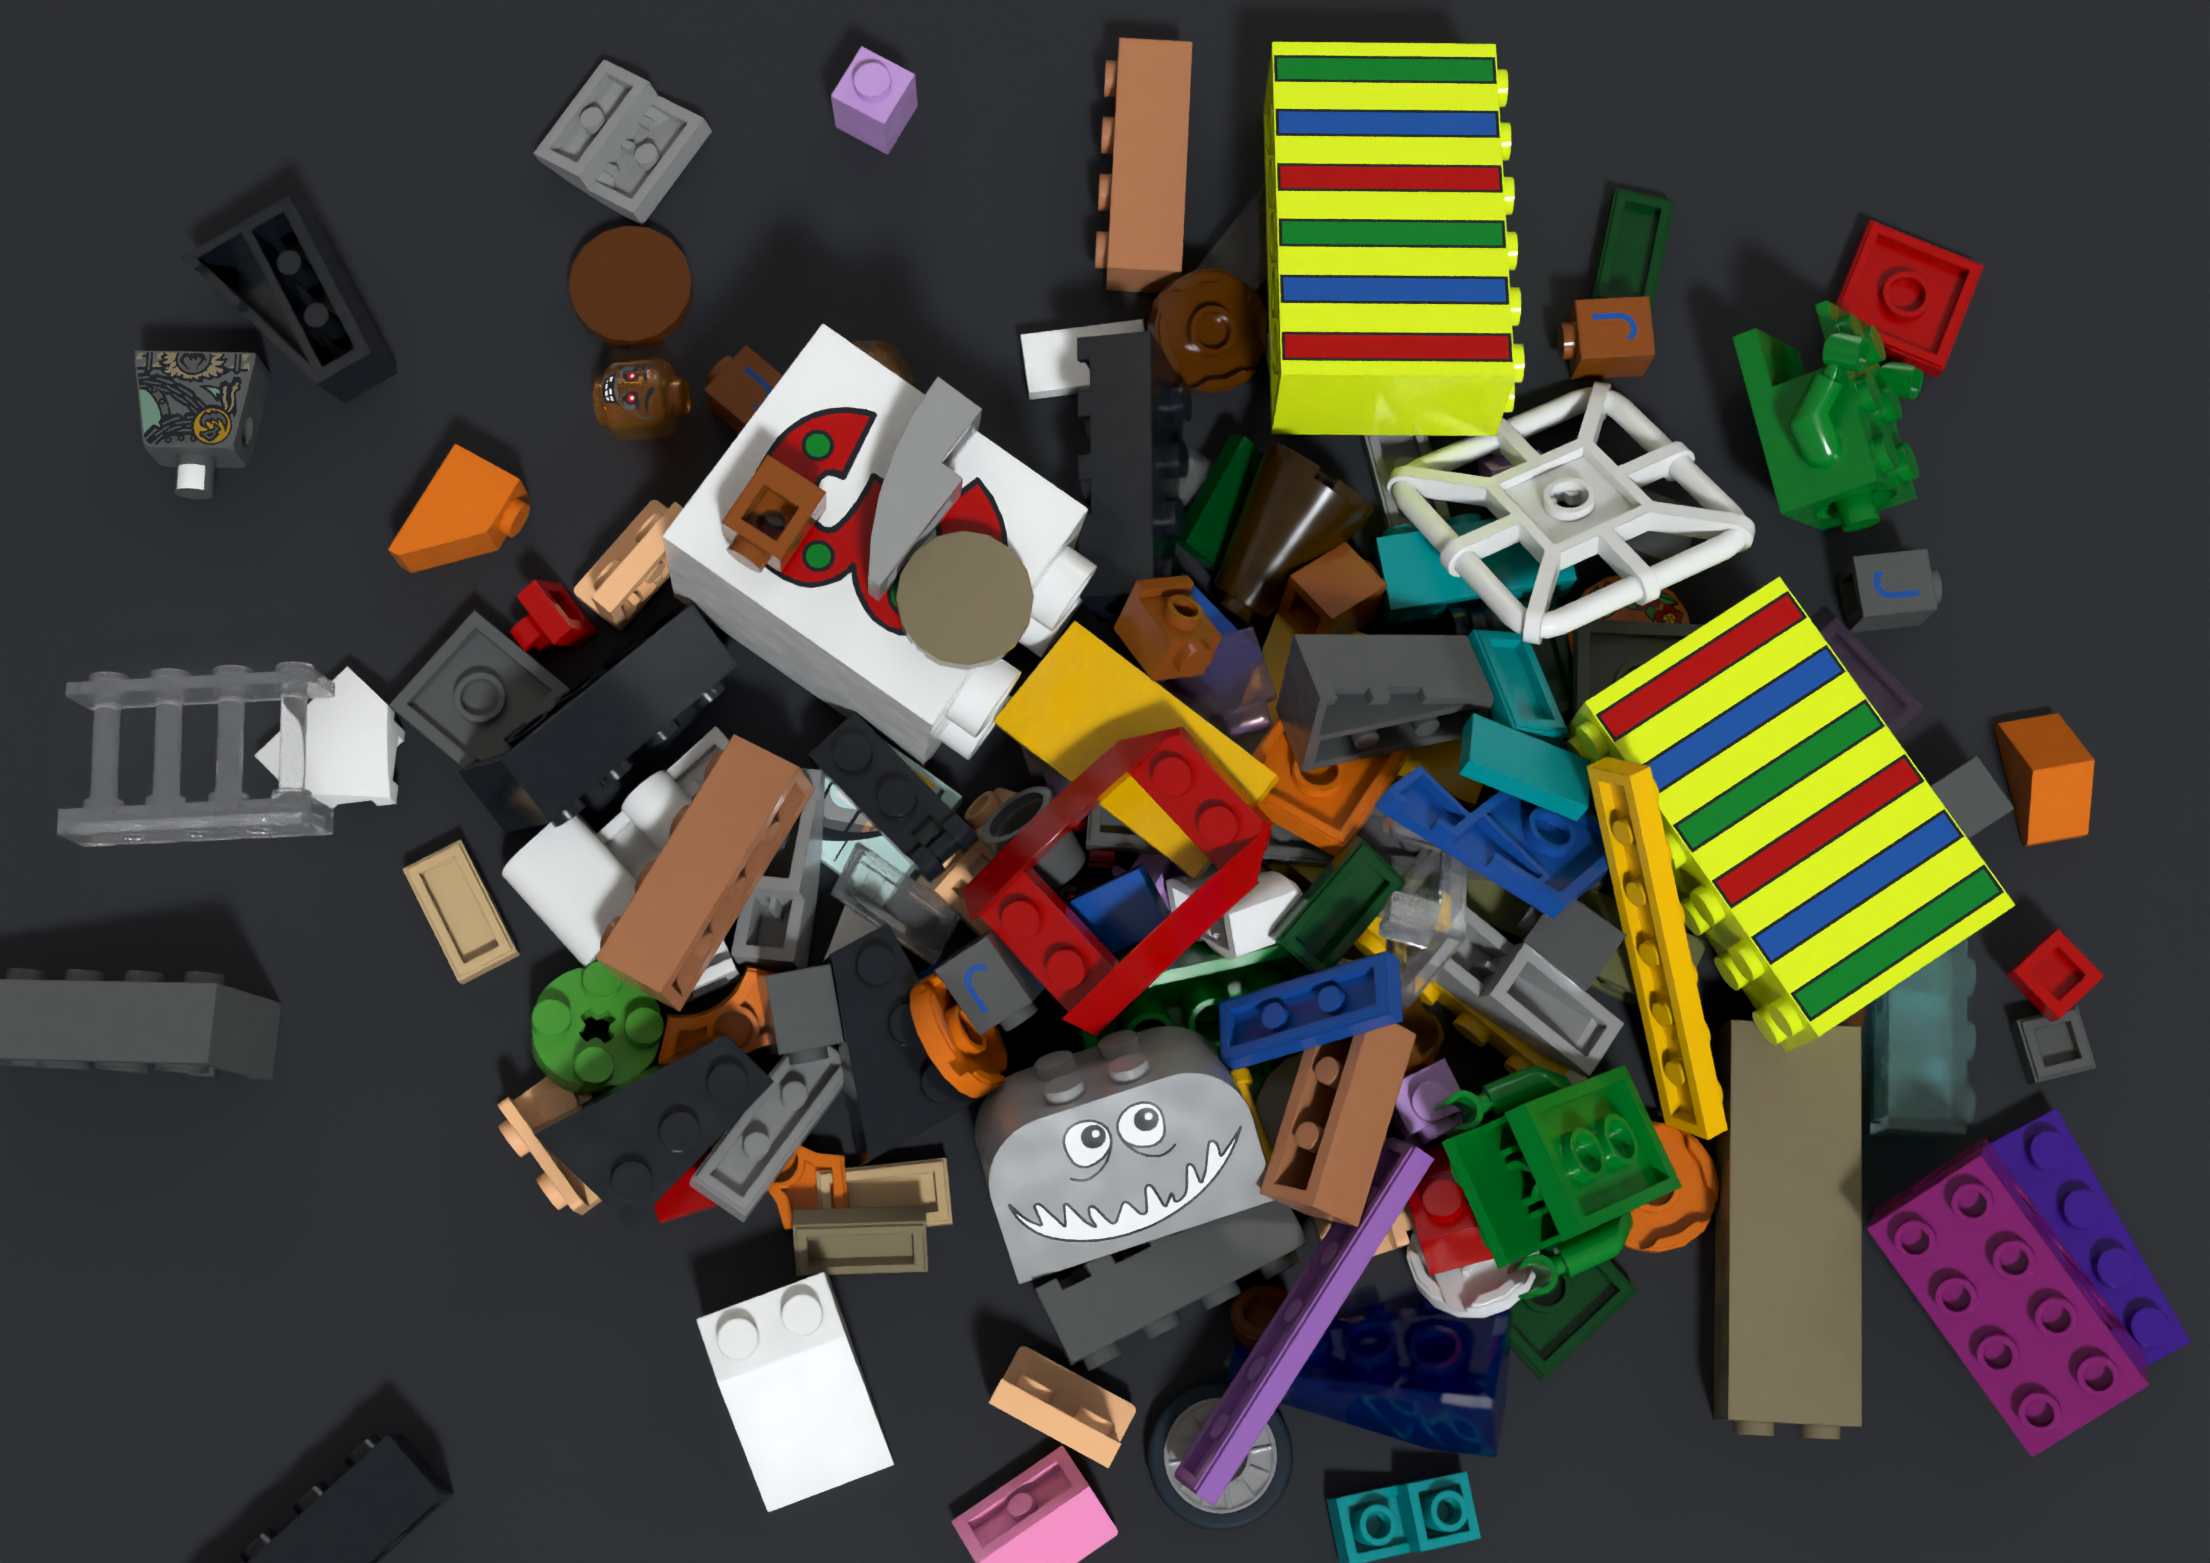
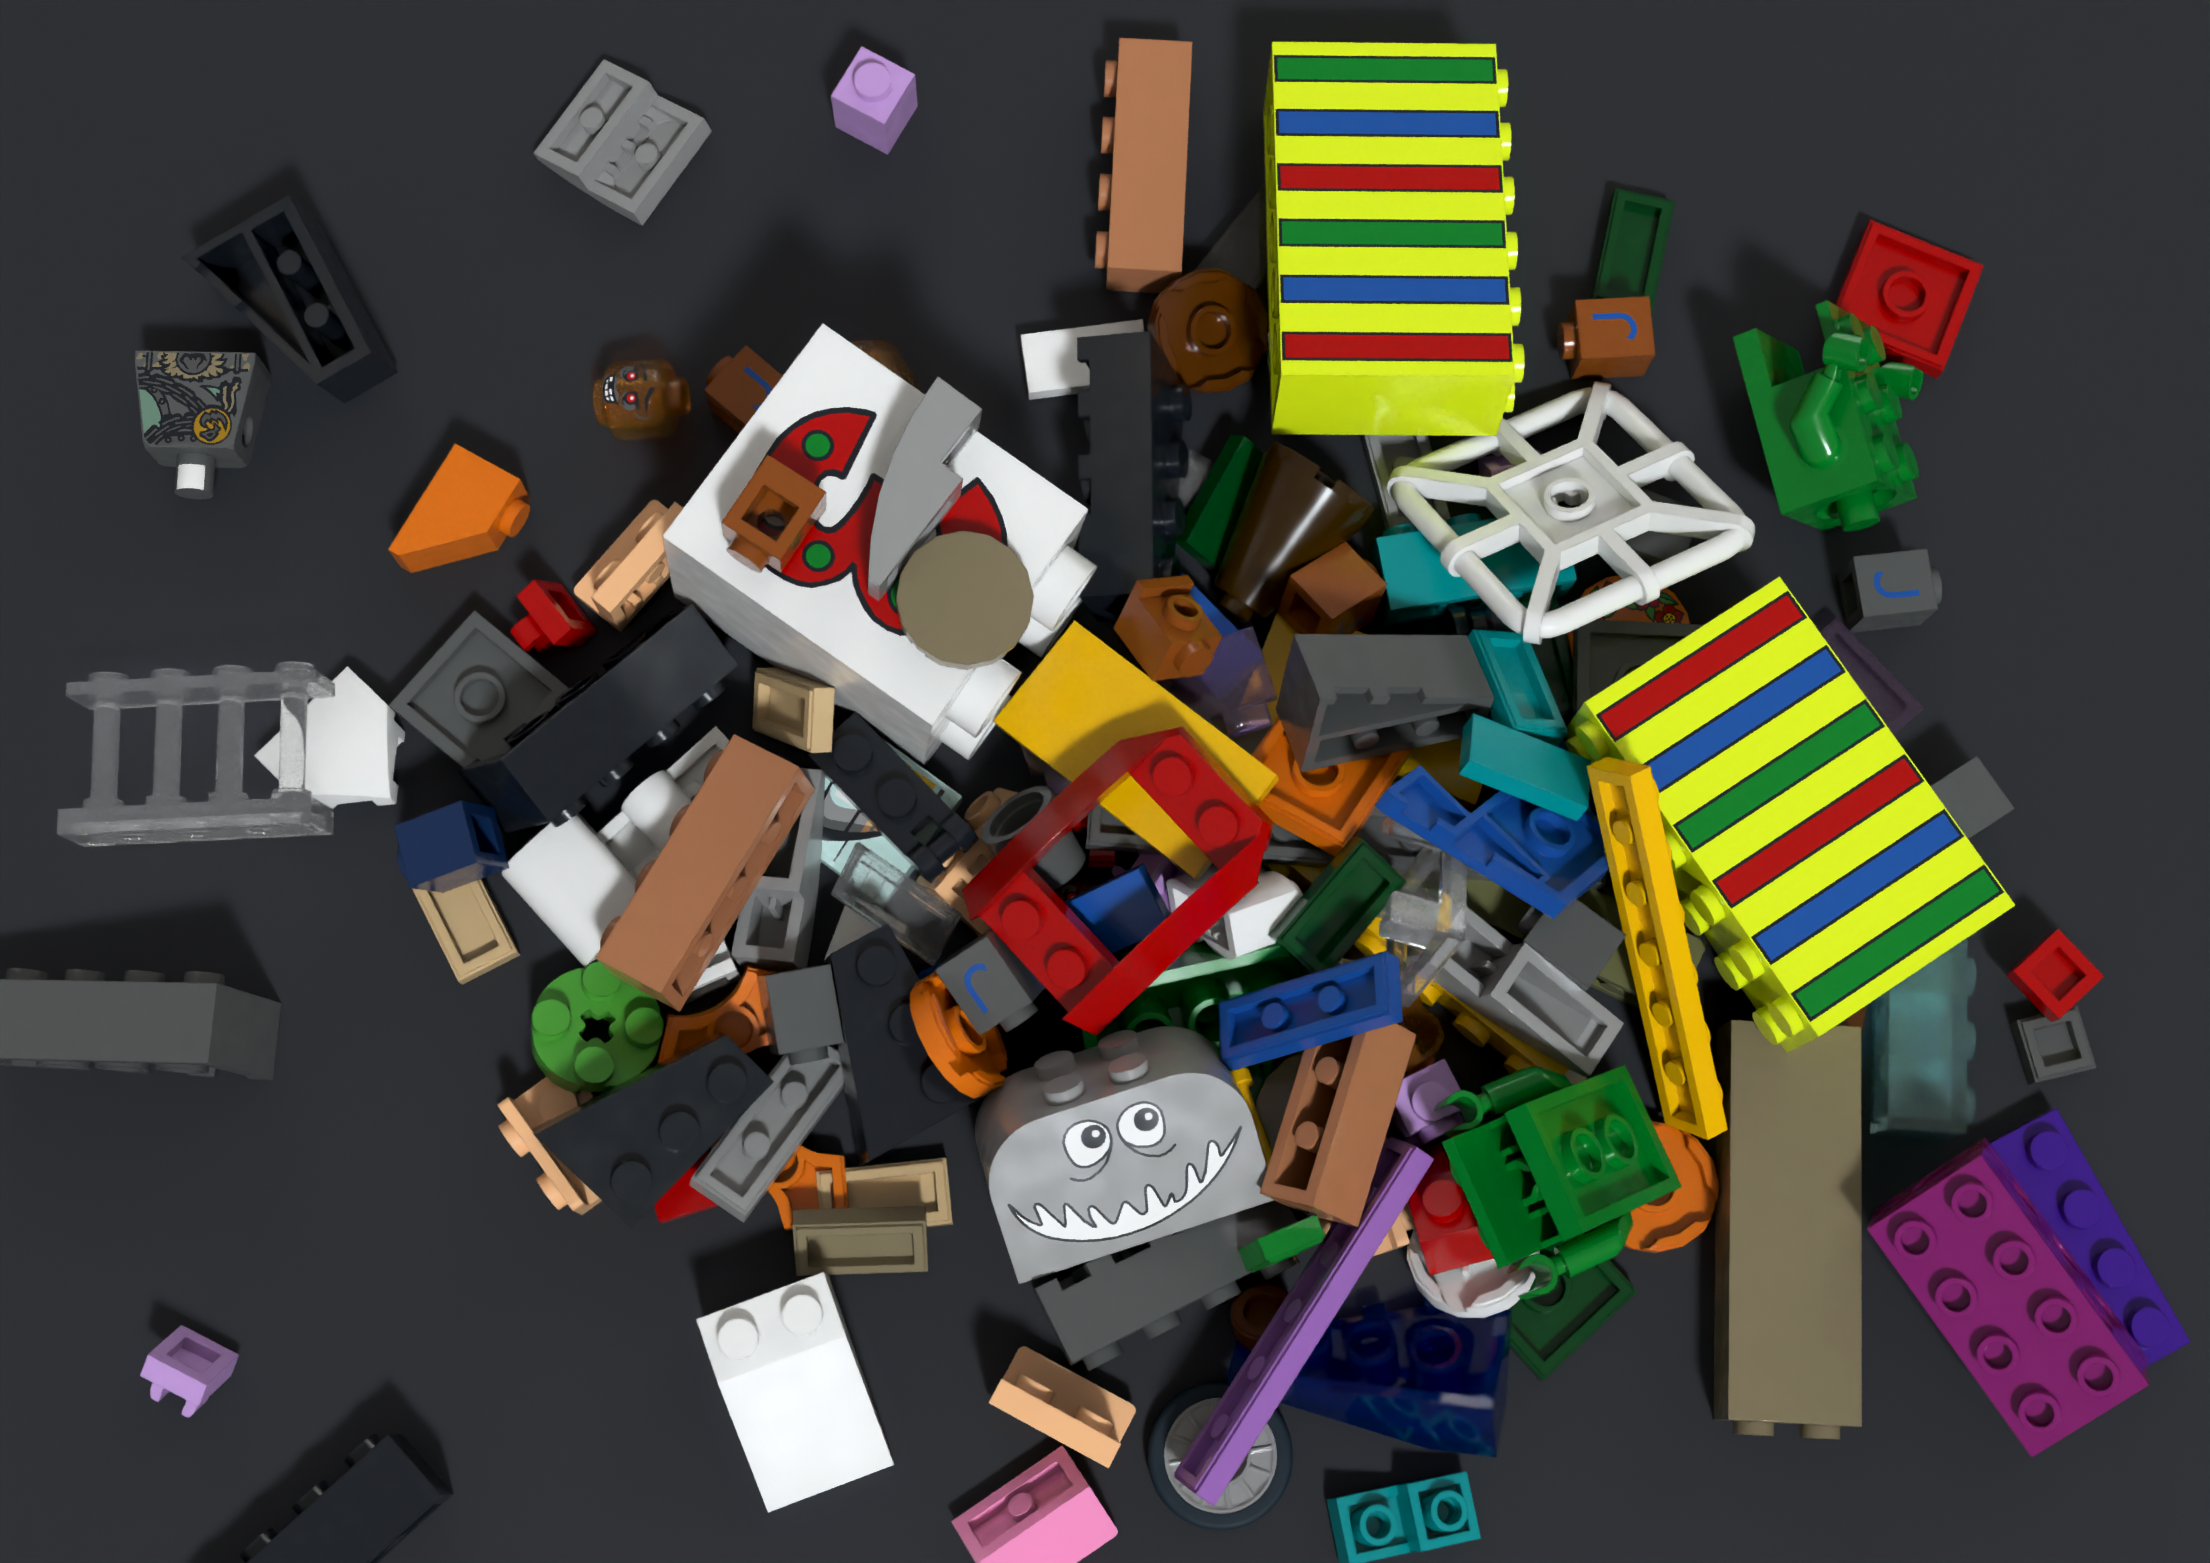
(188, 1367): none -> lavender tile
(450, 847): none -> dark blue brick
(631, 286): reddish brown tile -> none
(793, 709): none -> tan tile
(1282, 1244): none -> green tile
(2046, 778): orange slope -> none

